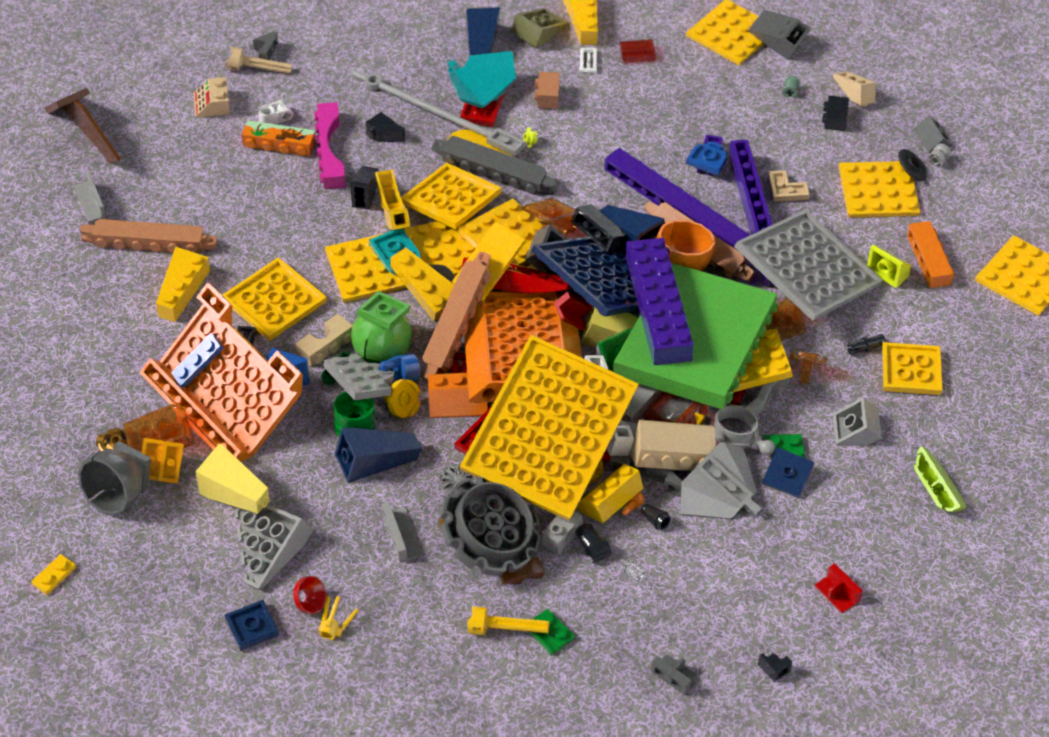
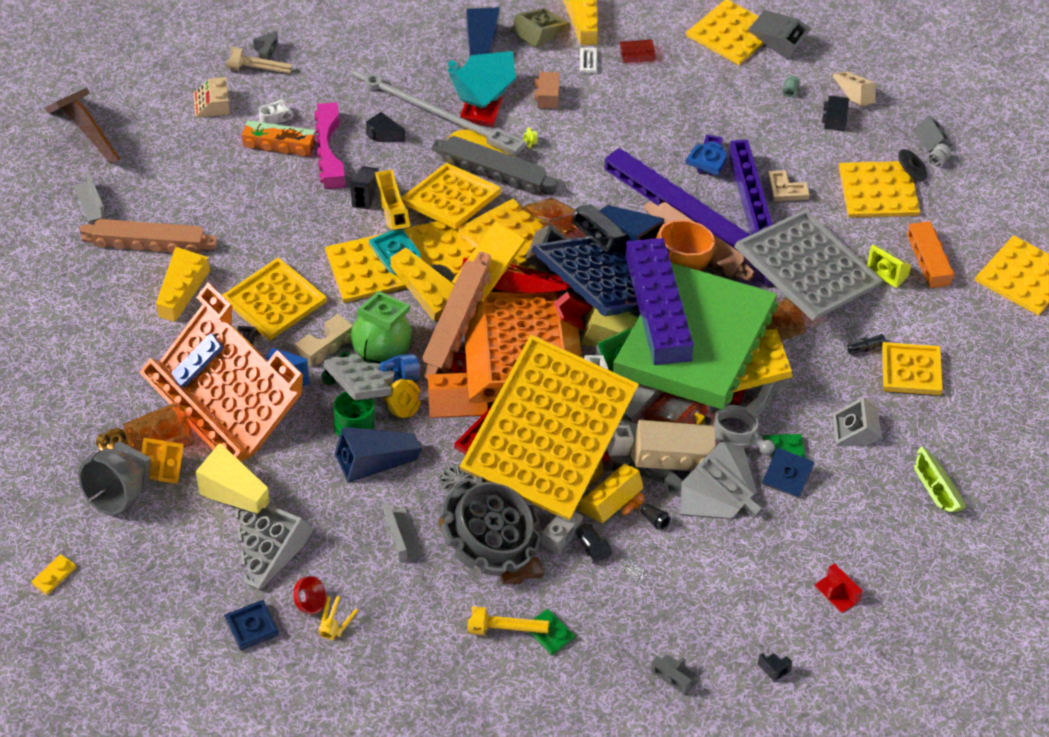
(808, 360): clear orange tile -> none

